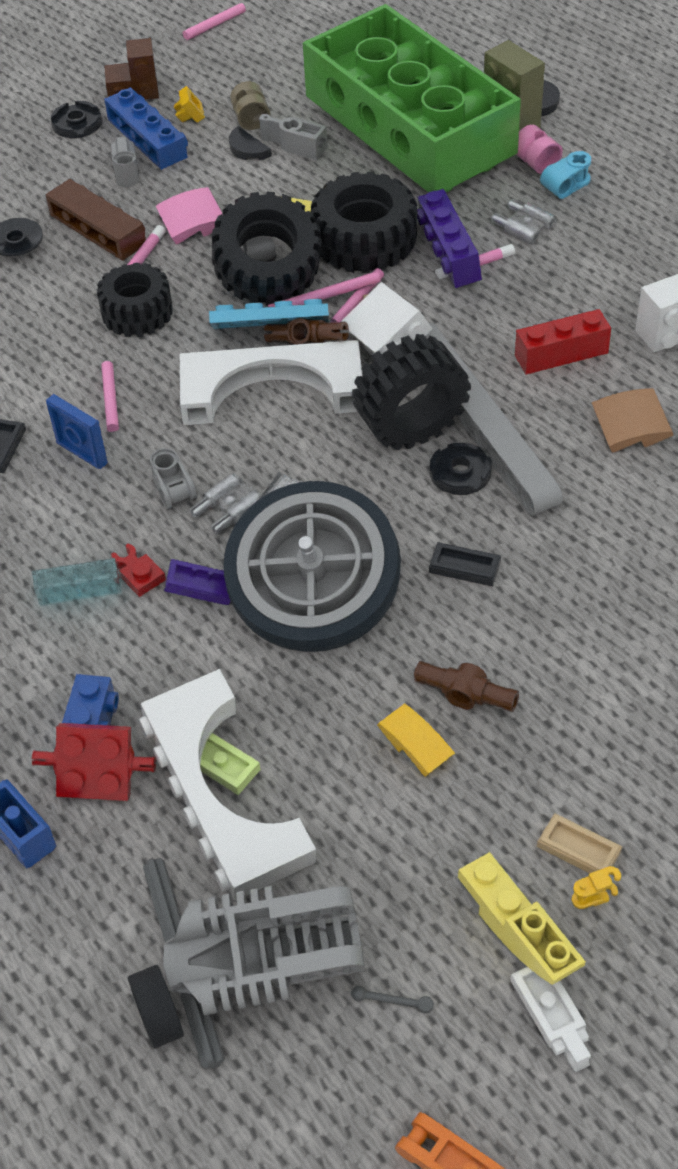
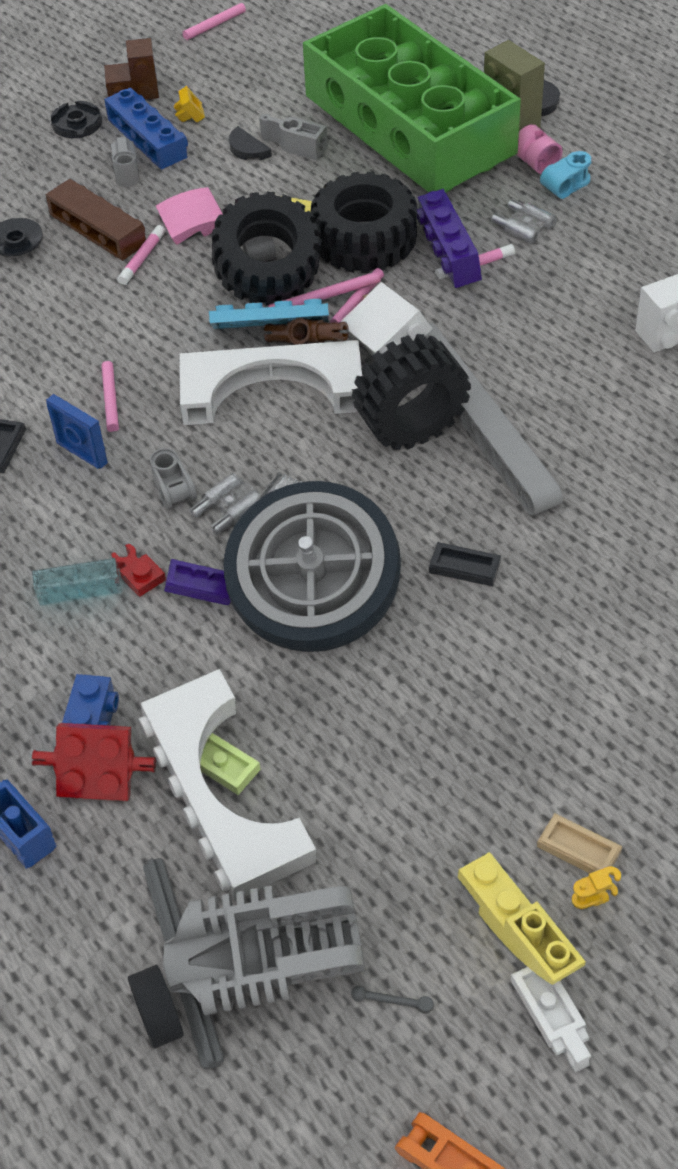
(135, 299): black tyre -> none
(249, 104): dark tan wheel -> none
(416, 738): yellow slope -> none
(456, 481): black tile -> none
(466, 686): reddish brown pin -> none
(562, 341): red brick -> none
(632, 418): medium nougat slope -> none

